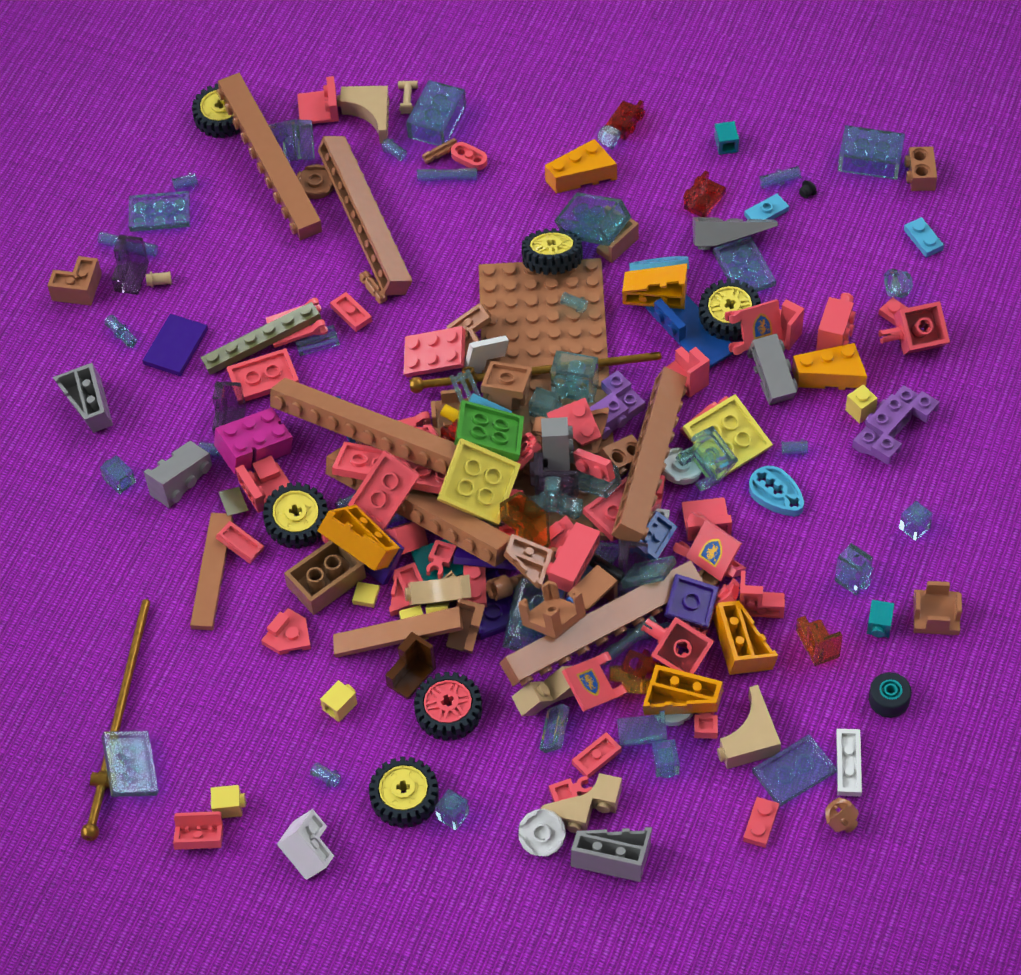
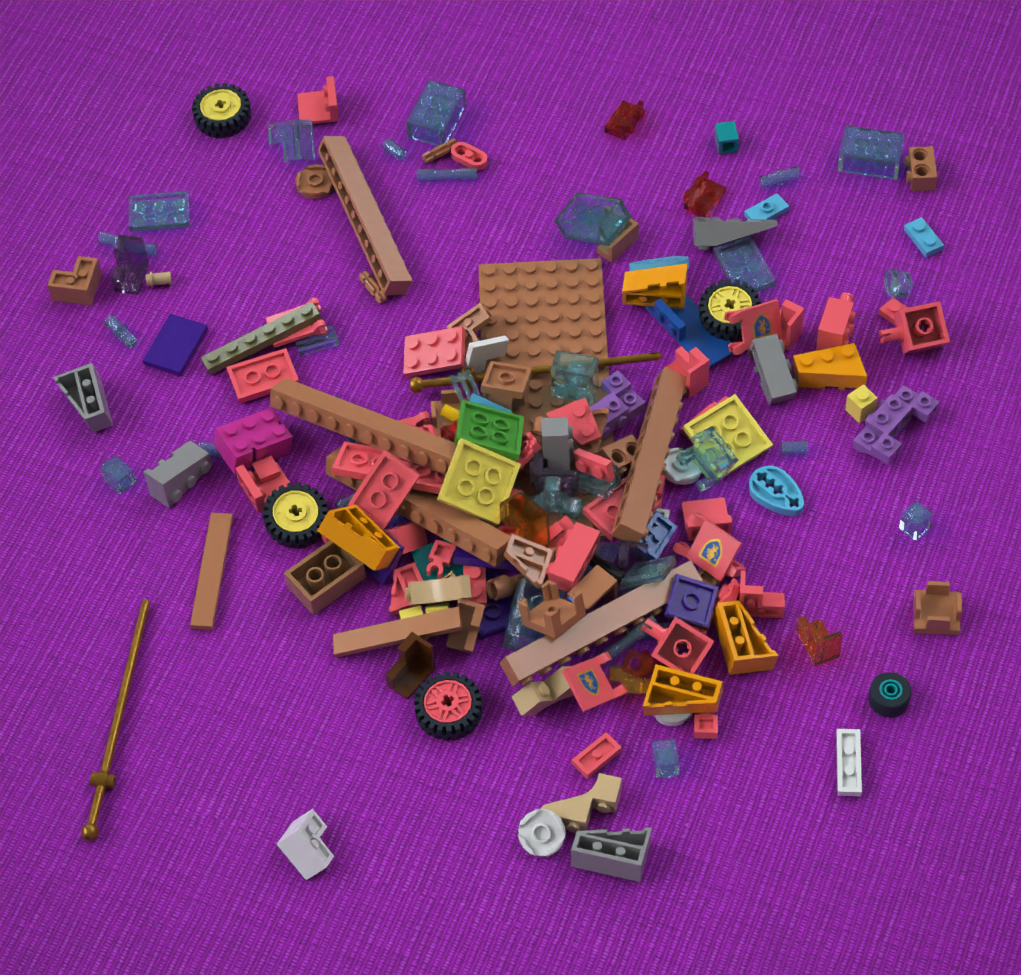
(129, 763): clear light blue plate -> none
(185, 181): clear light blue pin -> none
(198, 830): coral bracket -> none
(228, 403): clear purple panel -> none
(228, 800): light yellow brick -> none
(233, 501): olive sticker -> none
(240, 542): coral tile -> none
(269, 157): nougat brick -> none
(287, 633): coral plate -> none
(326, 775): clear light blue pin -> none
(339, 700): light yellow brick -> none
(351, 311): coral plate -> none
(365, 594): light yellow tile -> none
(369, 104): tan arch -> none
(400, 807): wheel -> none
(406, 107): tan piece -> none
(452, 809): clear light blue brick -> none
(543, 402): clear light blue brick -> none
(552, 251): black wheel -> none
(554, 728): clear light blue plate -> none
(566, 789): coral plate -> none
(574, 302): clear light blue pin -> none
(579, 167): light orange wedge -> none
(608, 136): clear light blue tile -> none
(642, 729): clear light blue panel -> none
(754, 739): tan arch -> none
(761, 822): coral plate -> none
(794, 770): clear light blue tile -> none
(807, 189): black piece -> none
(843, 819): nougat piece -> none
(854, 569): clear light blue brick -> none
(880, 618): teal brick -> none

